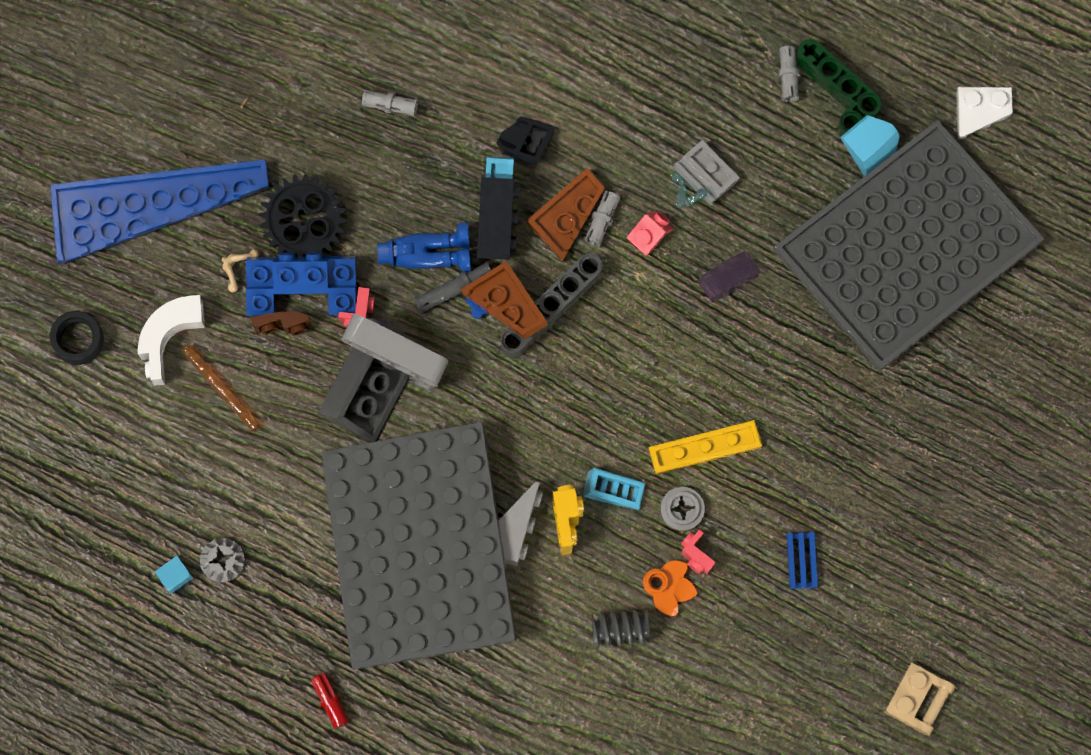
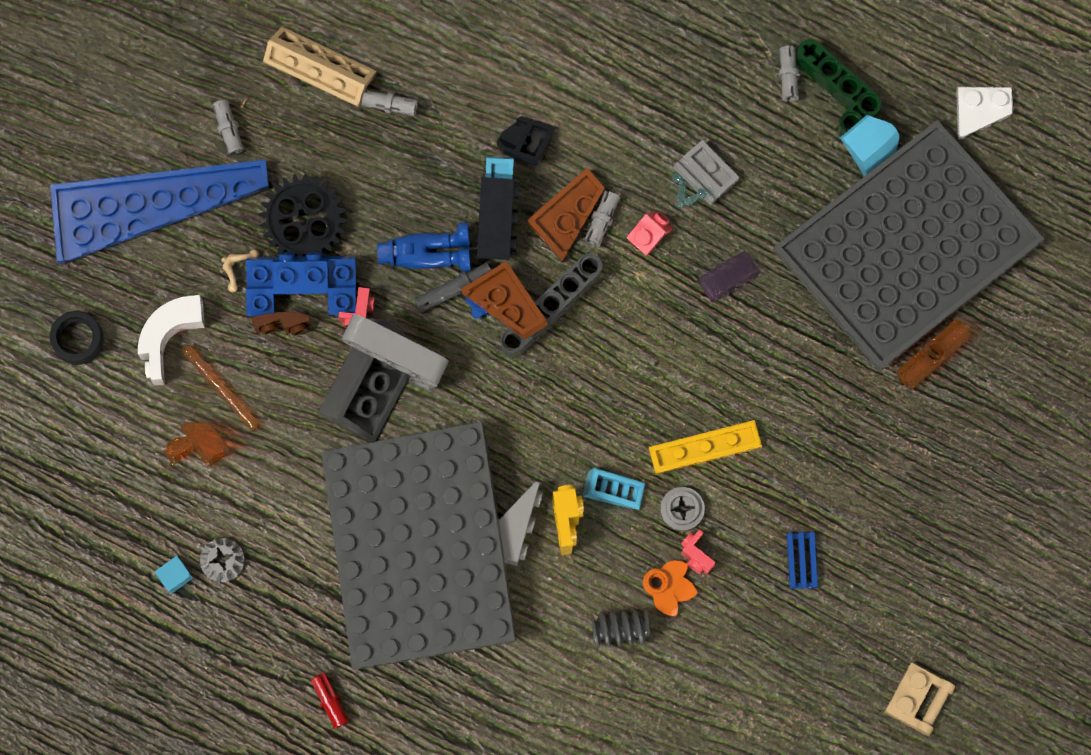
(199, 438): none -> clear orange brick
(228, 127): none -> light grey pin
(317, 67): none -> tan fence
(922, 365): none -> clear orange piece

